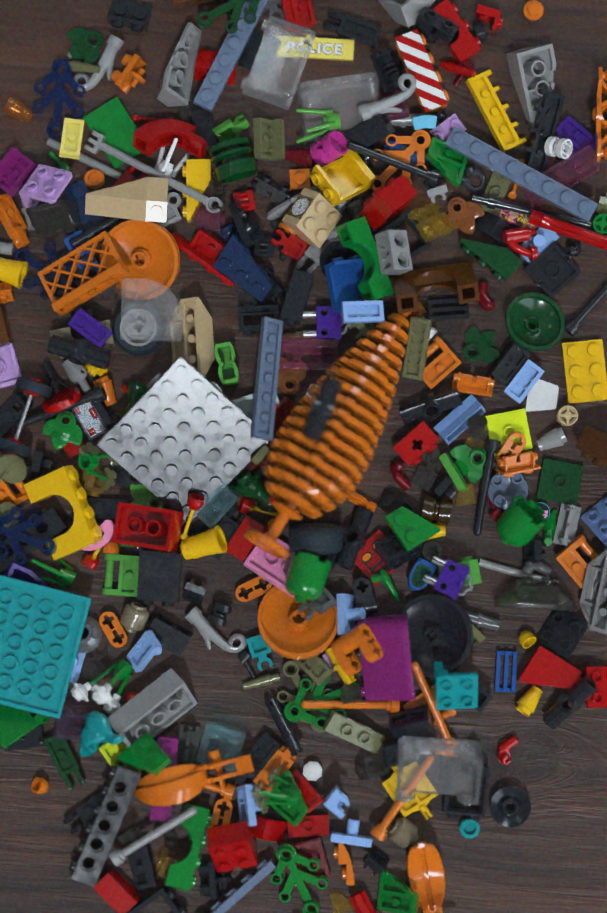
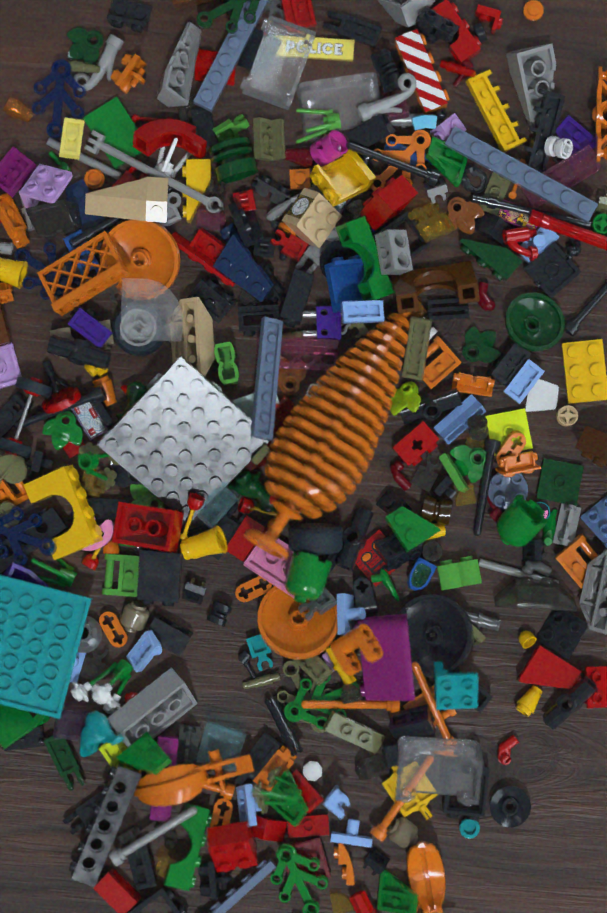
(39, 785): orange hinge -> none
(77, 375): light grey piece -> none
(210, 633): light grey plant -> none
(214, 297): none -> black bracket
(322, 409): black piece -> none
(361, 501): orange axle -> none
(405, 397): none -> lime plate
(453, 579): dark purple piece -> none
(506, 665): blue tile -> none
(552, 439): light grey cone -> none

